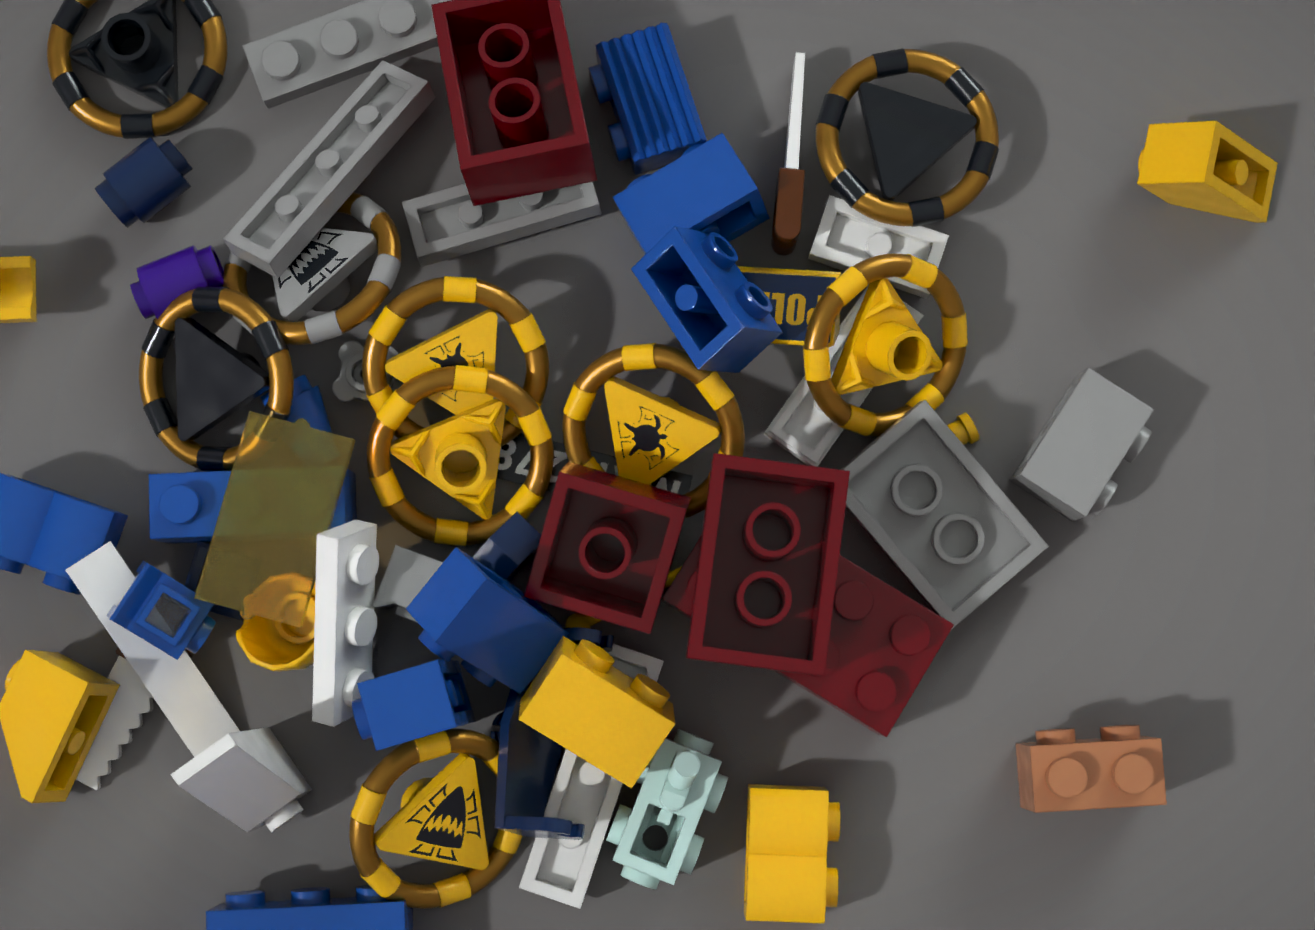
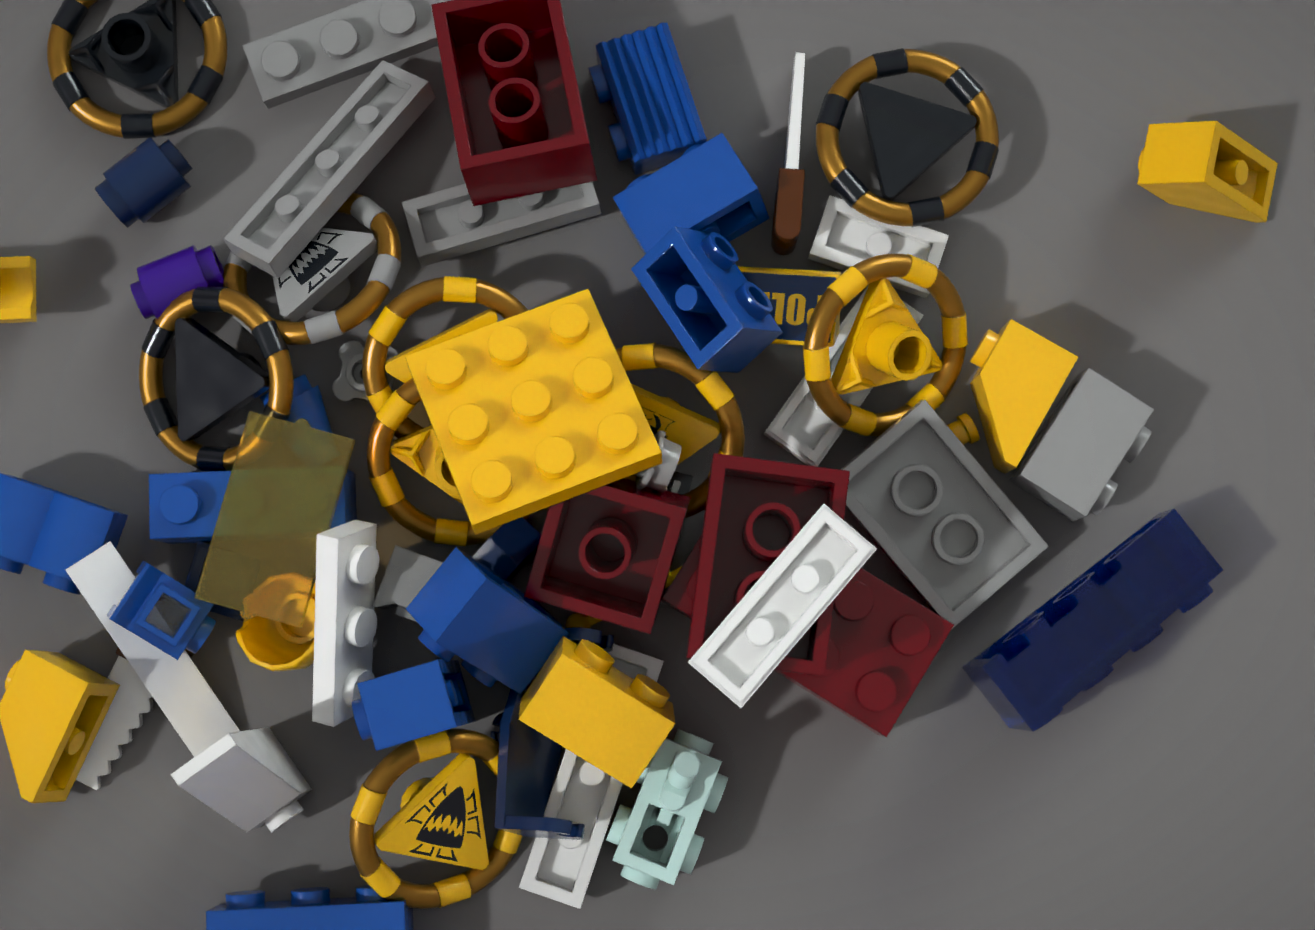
(533, 411): none -> yellow plate
(659, 476): none -> light grey plate
(782, 605): none -> white tile
(788, 853): yellow brick -> none
(1016, 388): none -> yellow slope
(1090, 773): nougat brick -> none
(1094, 622): none -> clear blue wedge

